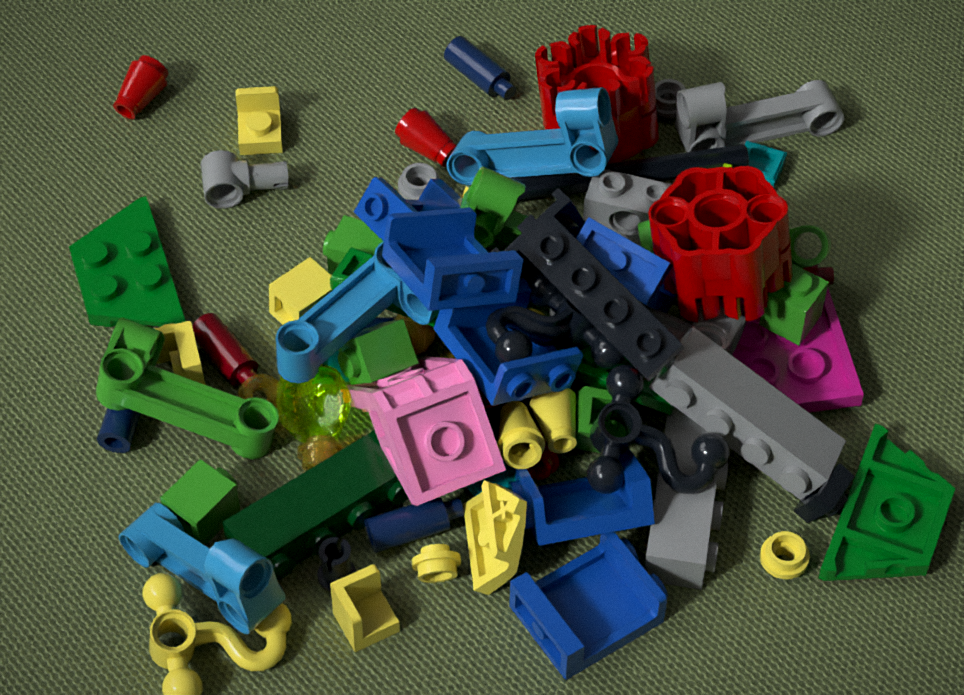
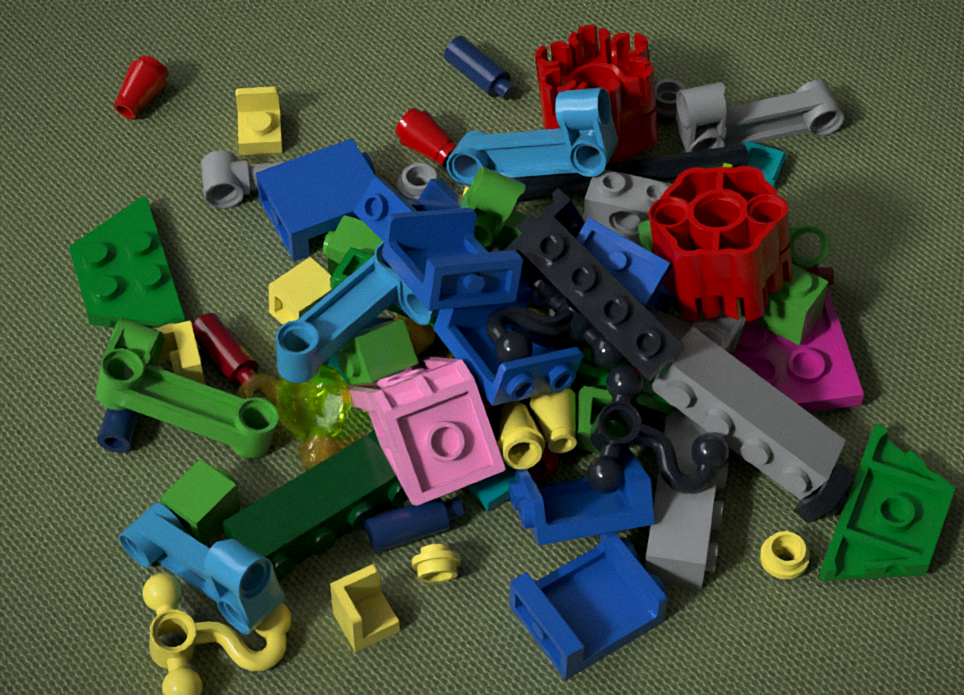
(314, 193): none -> blue panel
(334, 562): black pin -> none
(494, 535): light yellow slope -> none

